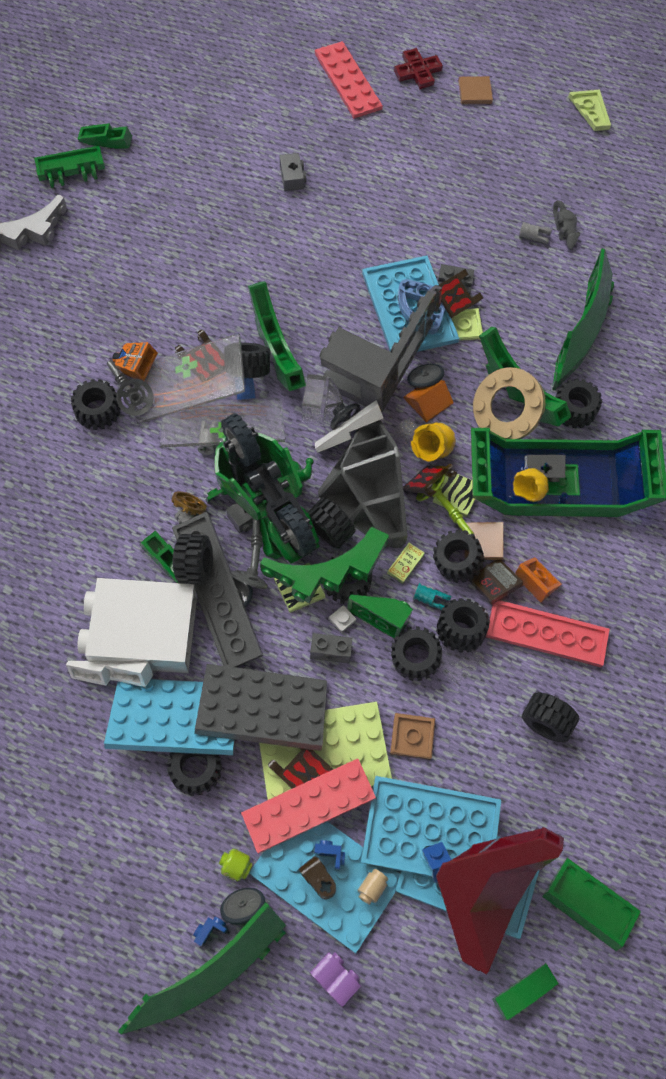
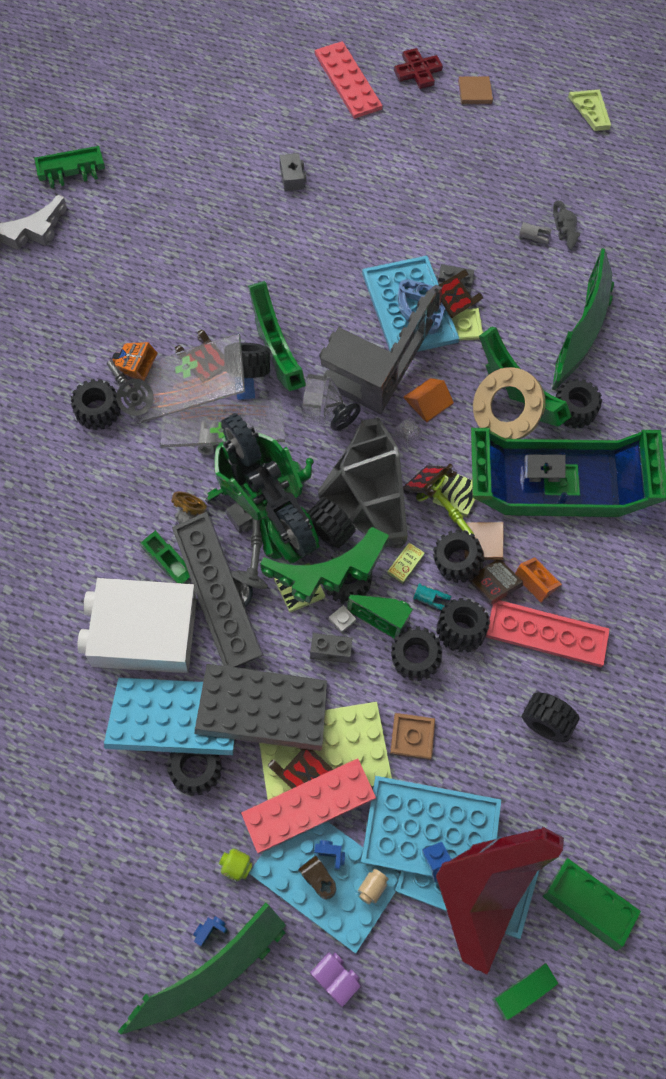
(102, 672): white slope -> none
(105, 136): green slope -> none
(192, 559): black tyre -> none
(241, 905): dark grey wheel -> none
(342, 433): white slope -> none
(425, 375): dark grey wheel -> none
(433, 441): yellow tile -> none
(530, 484): yellow hair -> none

